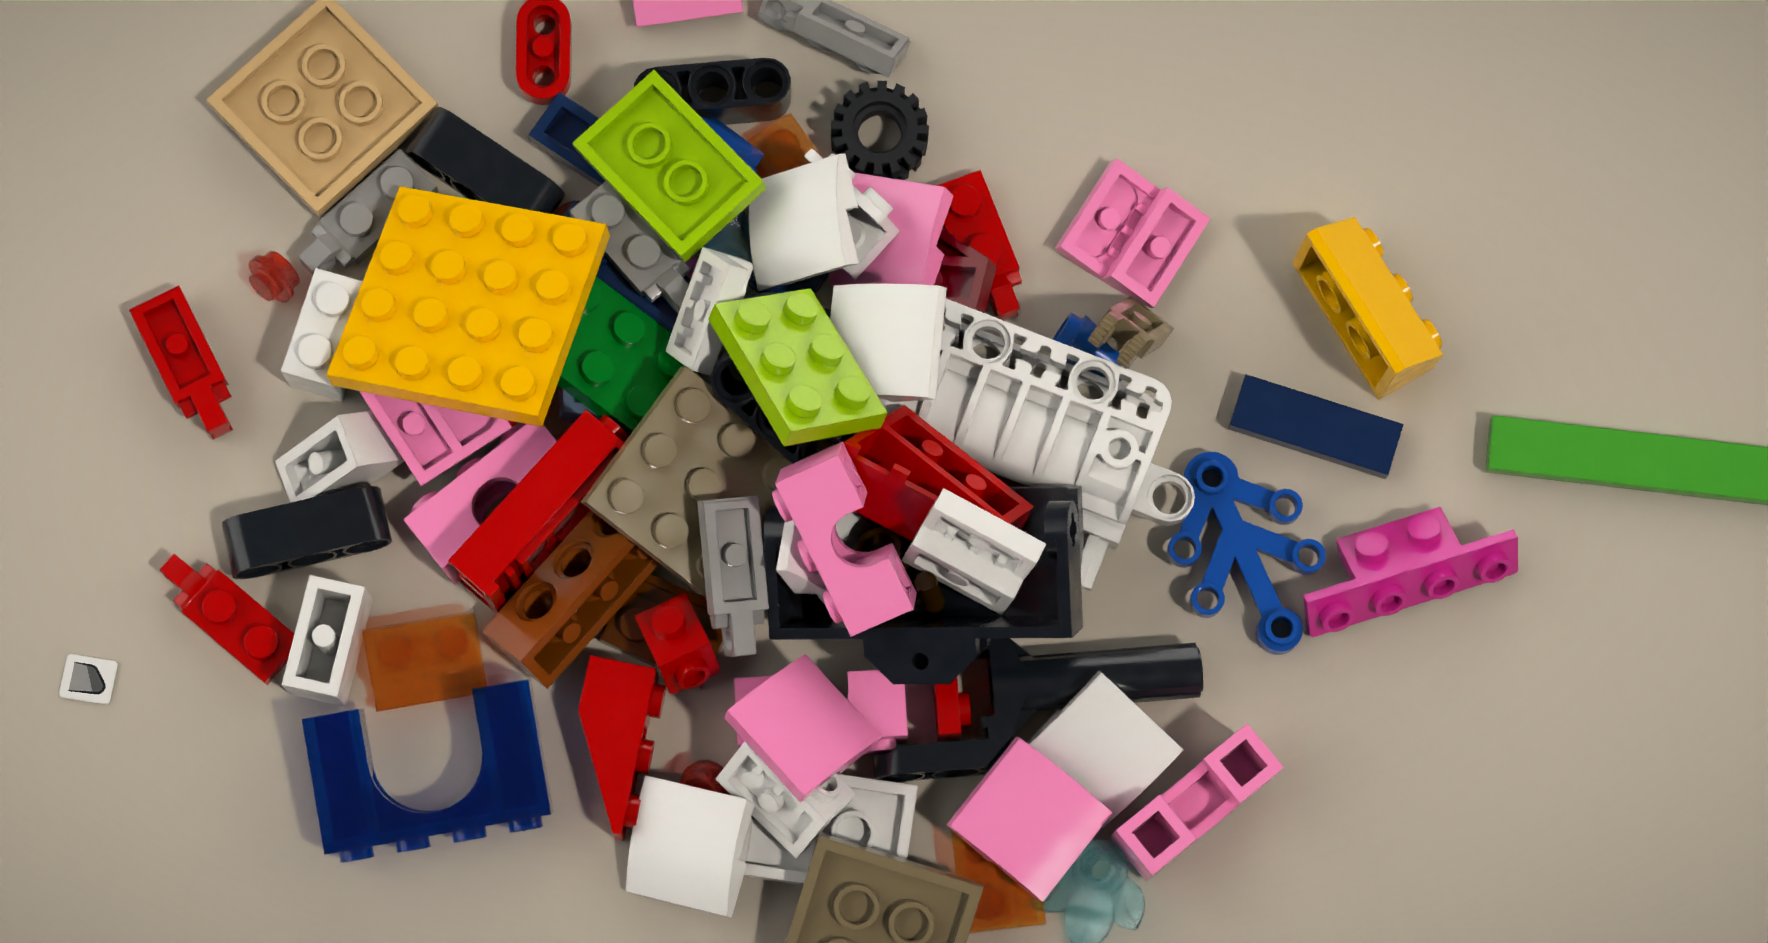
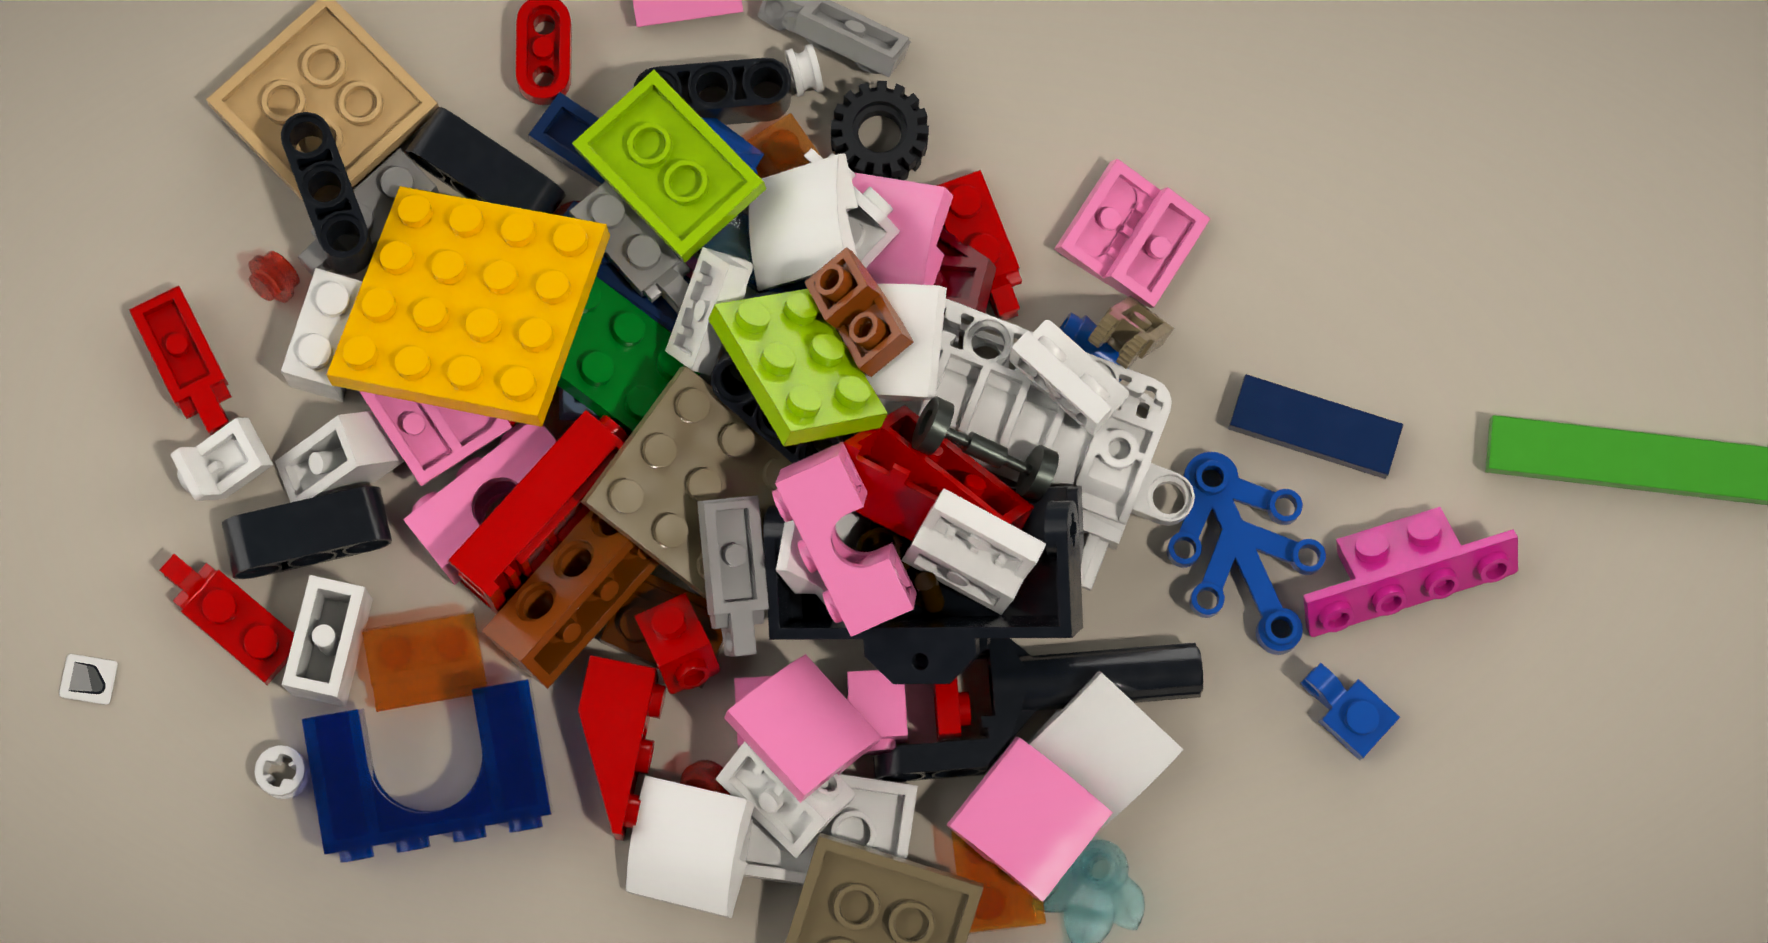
(222, 462): none -> white bracket
(288, 787): none -> white bush
(320, 169): none -> black beam
(804, 70): none -> white bush
(859, 311): none -> dark orange slope
(1035, 473): none -> pearl dark grey wheel
(1068, 375): none -> white bracket
(1196, 802): bright pink arch -> none
(1354, 714): none -> blue plate
(1367, 305): yellow slope -> none

